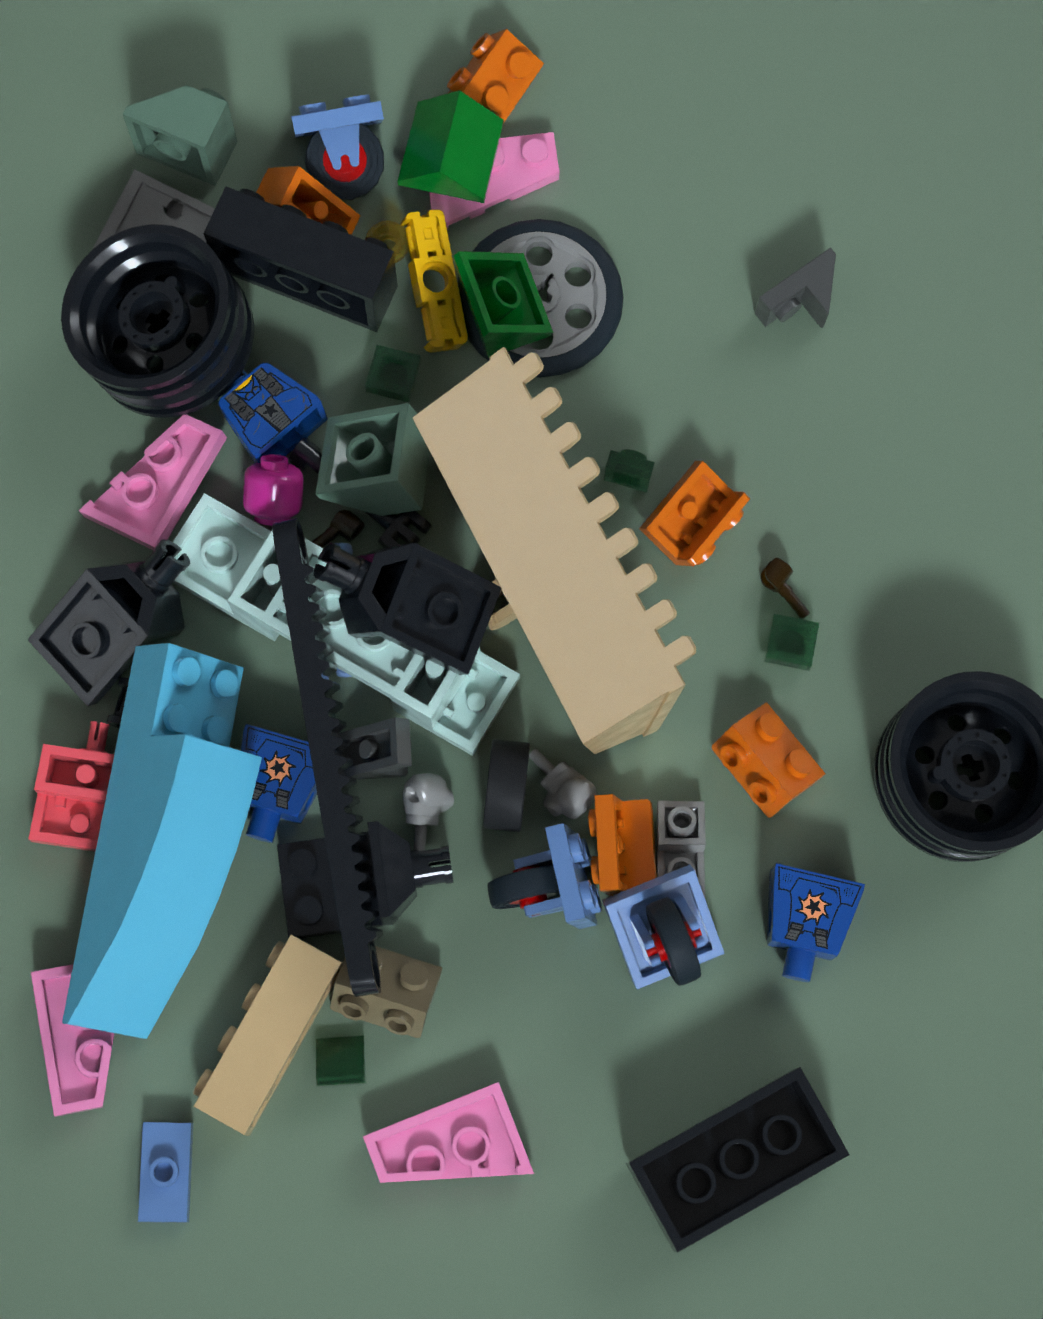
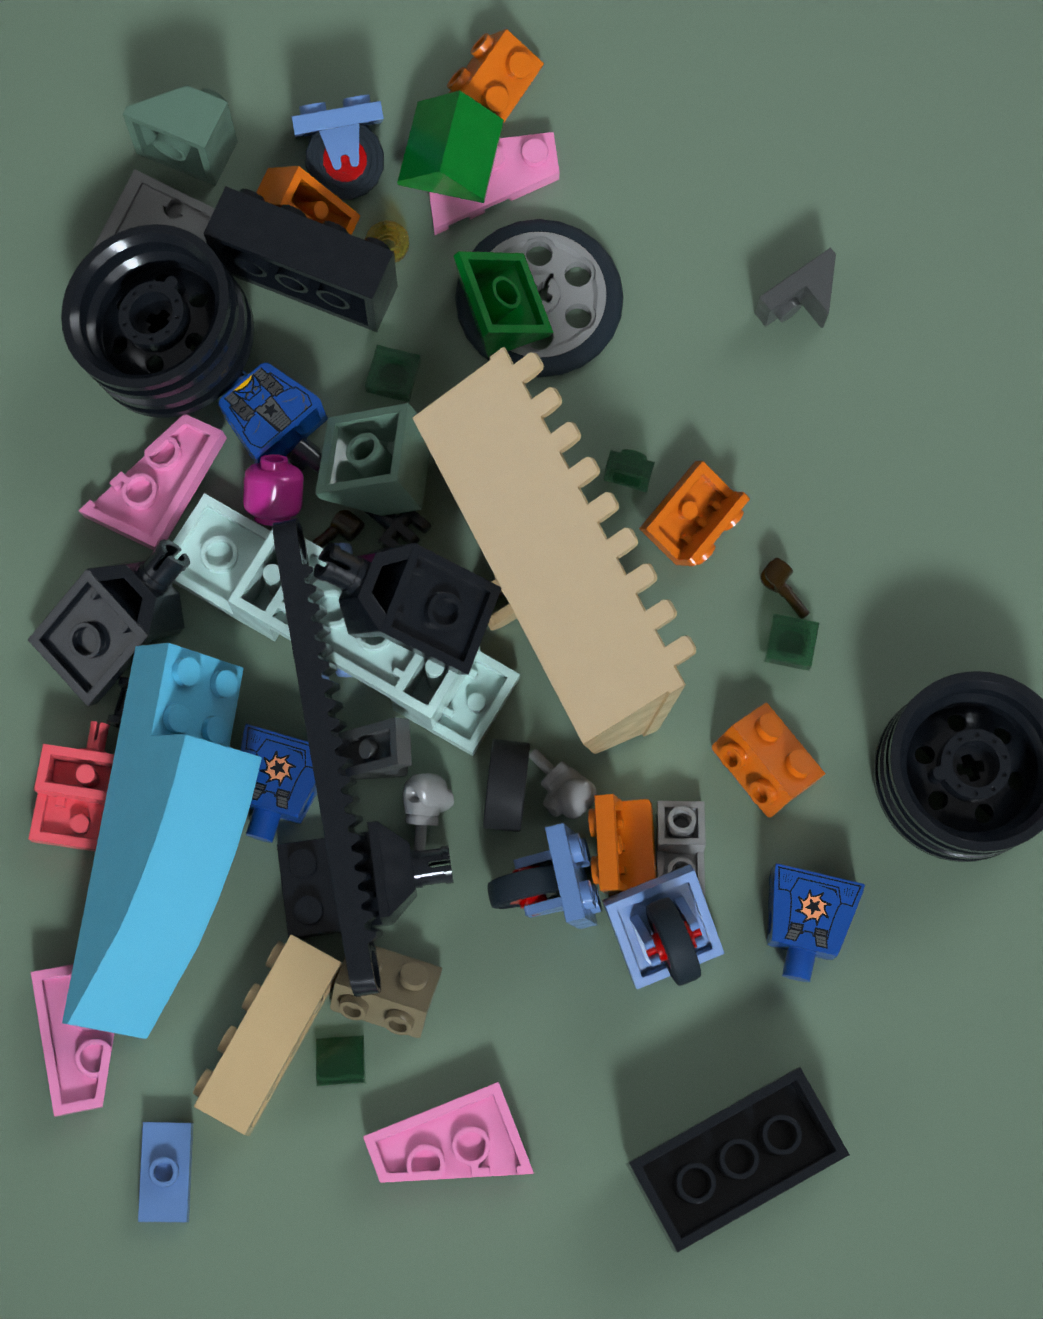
(441, 310): yellow piece -> none

